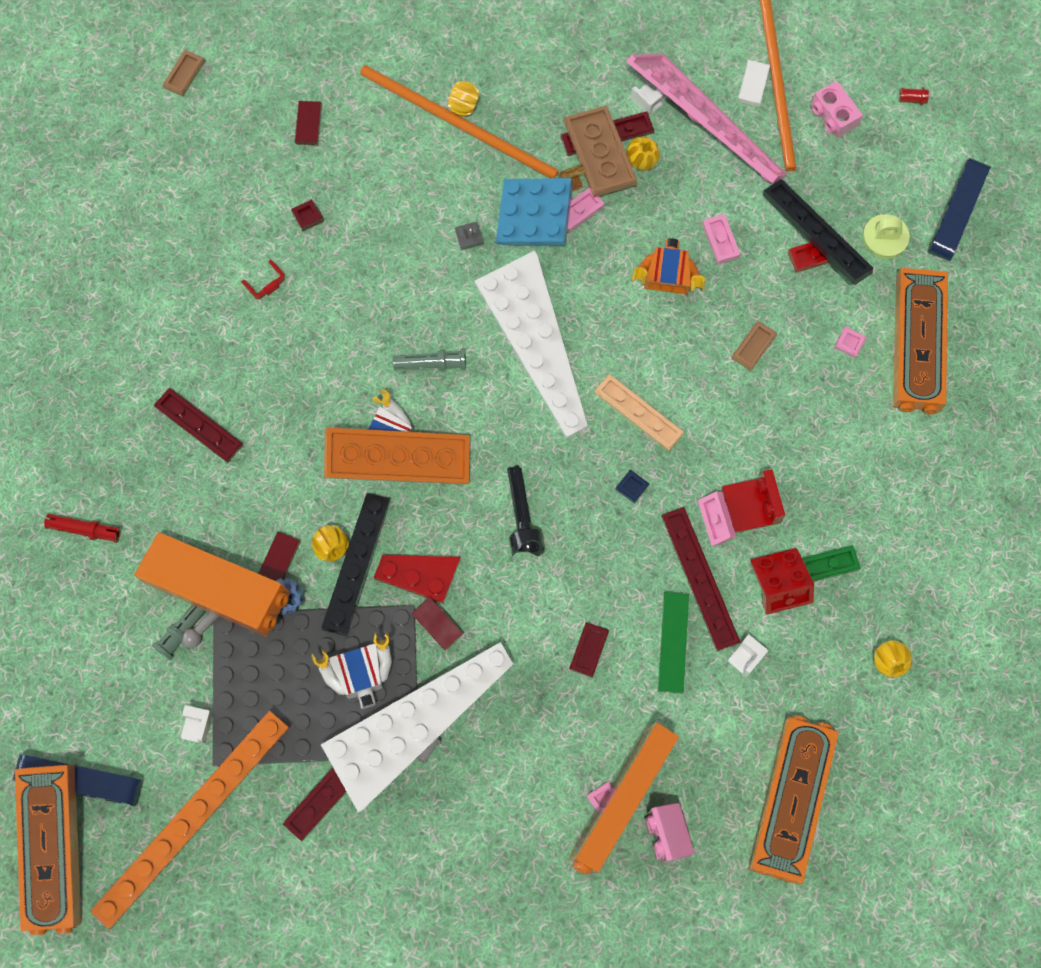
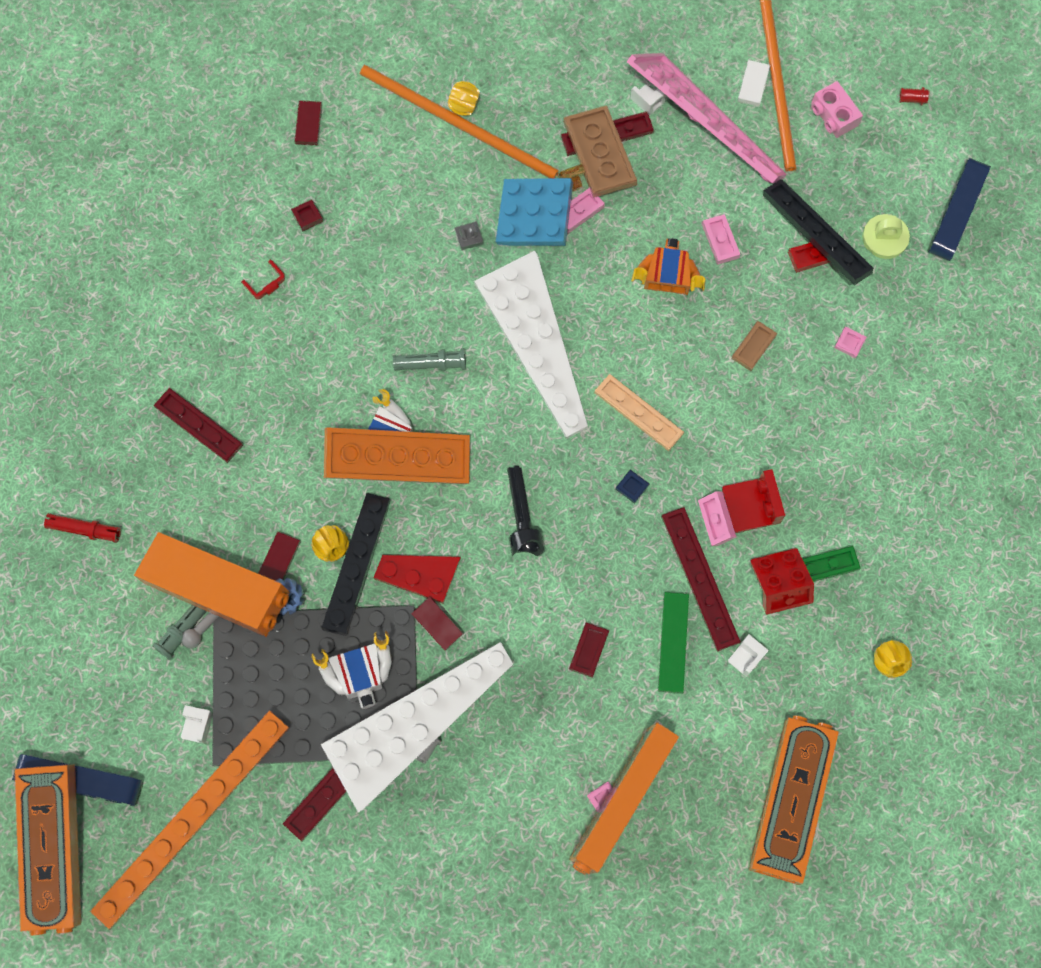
(183, 73): medium nougat tile -> none
(643, 153): yellow piece -> none
(669, 833): bright pink slope -> none
(922, 340): brick -> none

